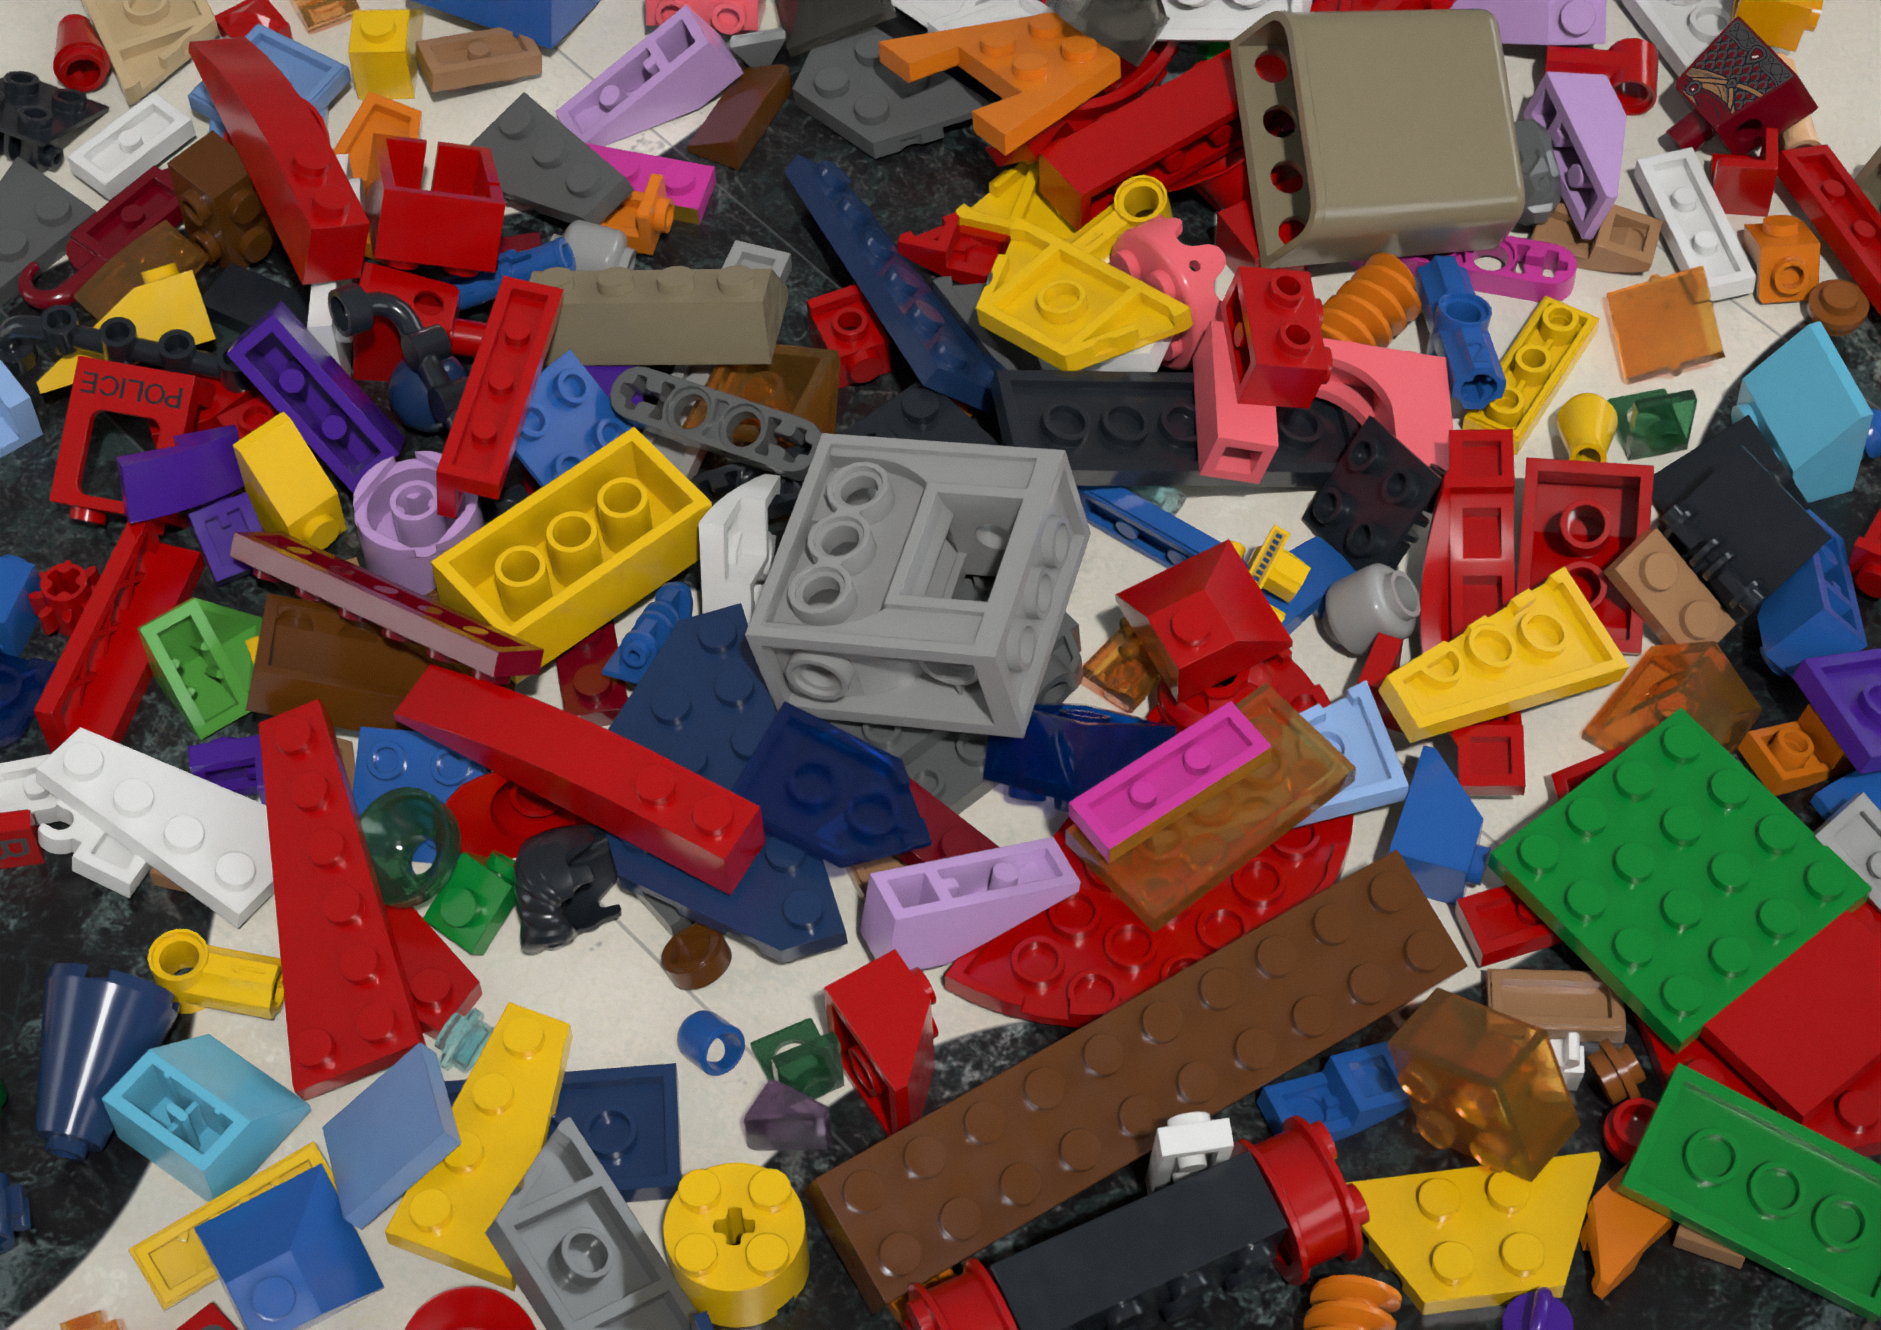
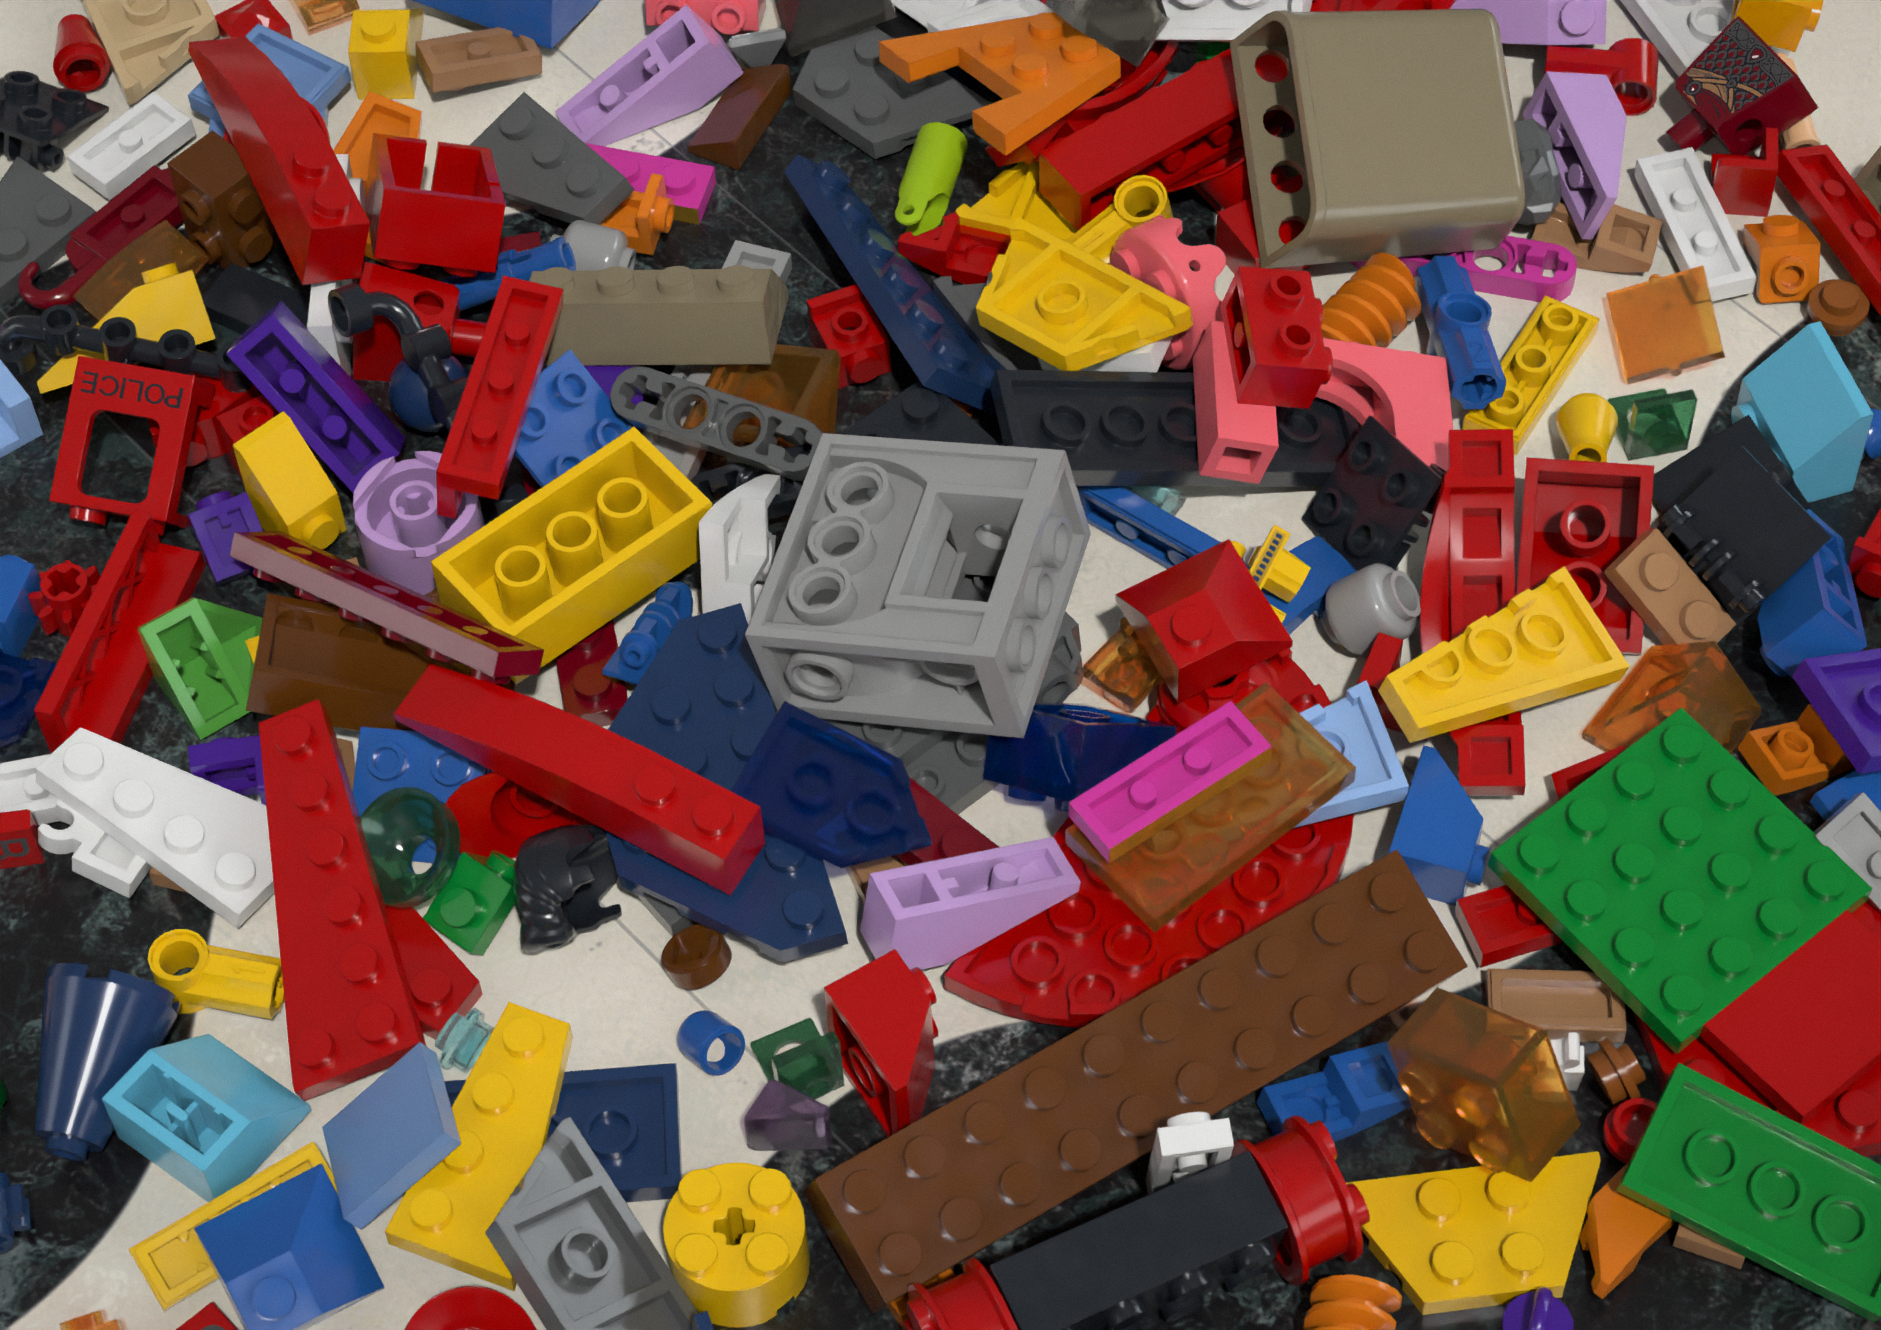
(180, 476): dark purple slope -> none
(930, 176): none -> lime piece

